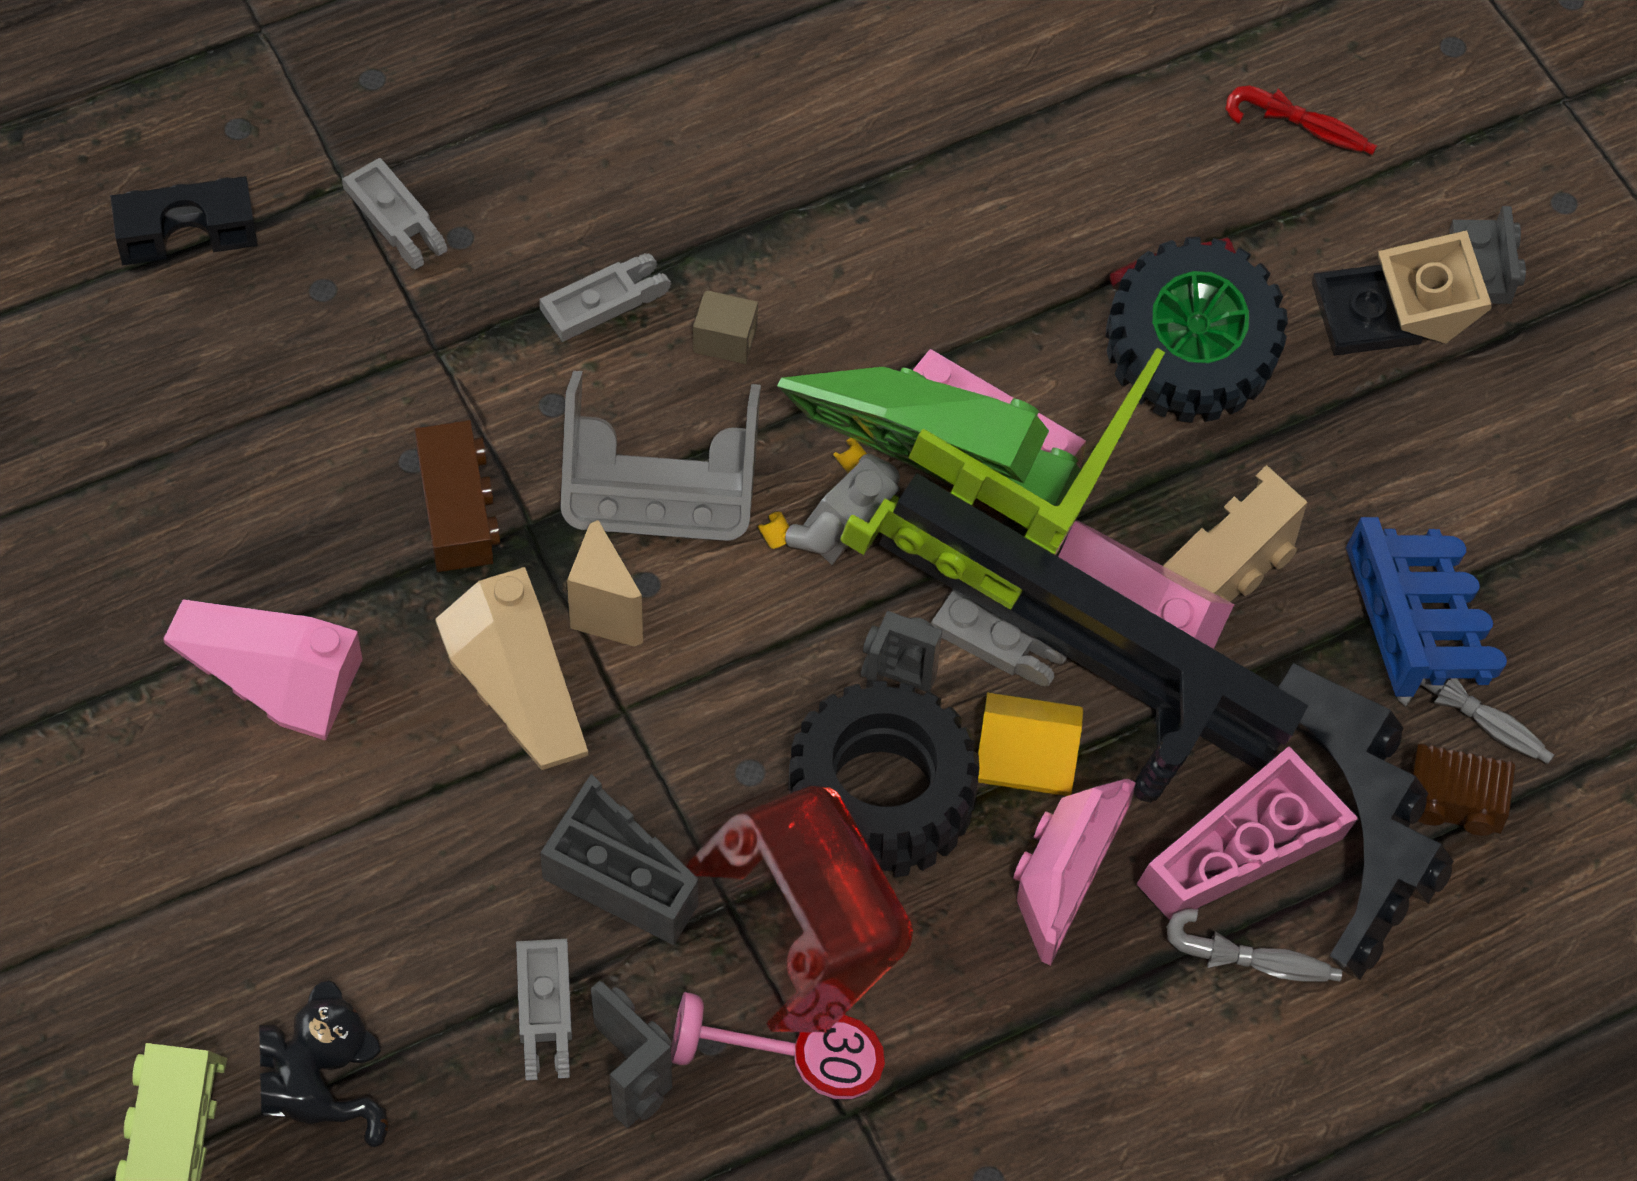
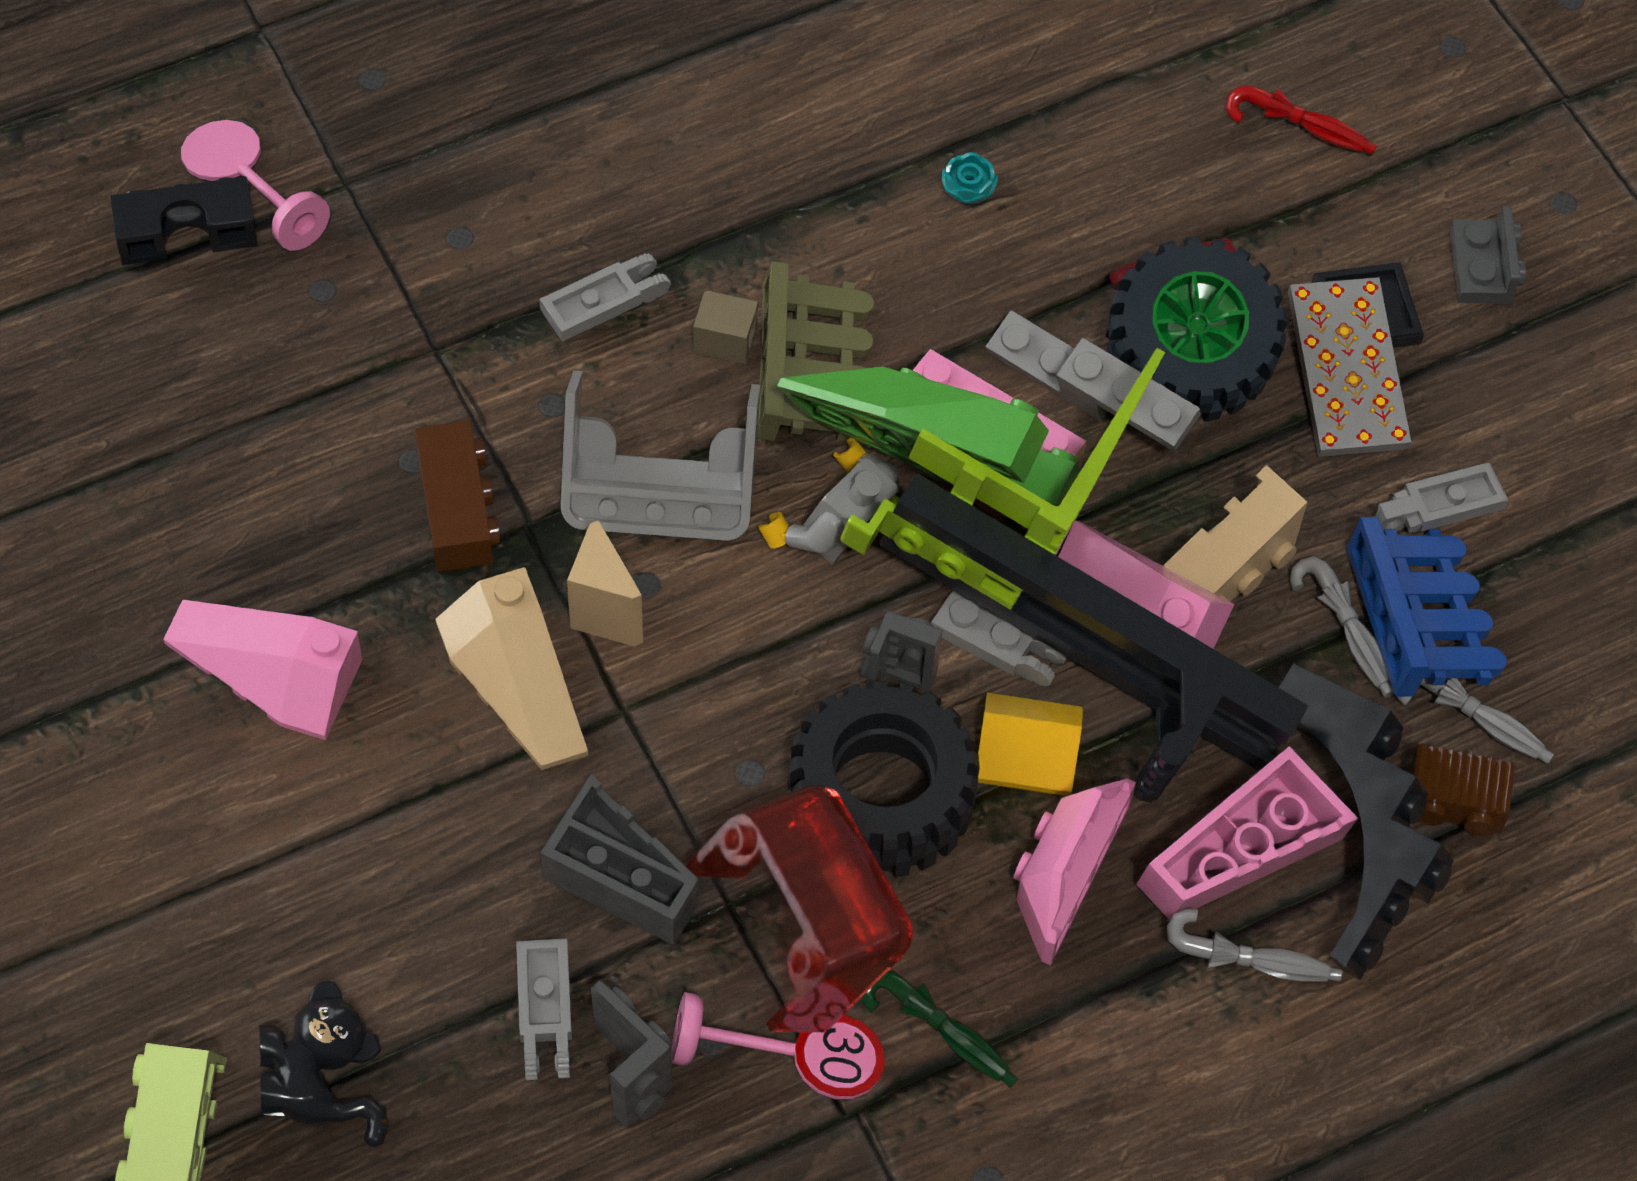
(231, 150): none -> bright pink piece
(393, 210): light grey hinge -> none
(802, 336): none -> olive fence
(962, 1040): none -> dark green piece
(971, 167): none -> teal plate
(1091, 379): none -> light grey bracket
(1337, 597): none -> light grey piece
(1349, 367): none -> light grey tile
(1436, 286): tan slope -> none
(1444, 500): none -> light grey hinge

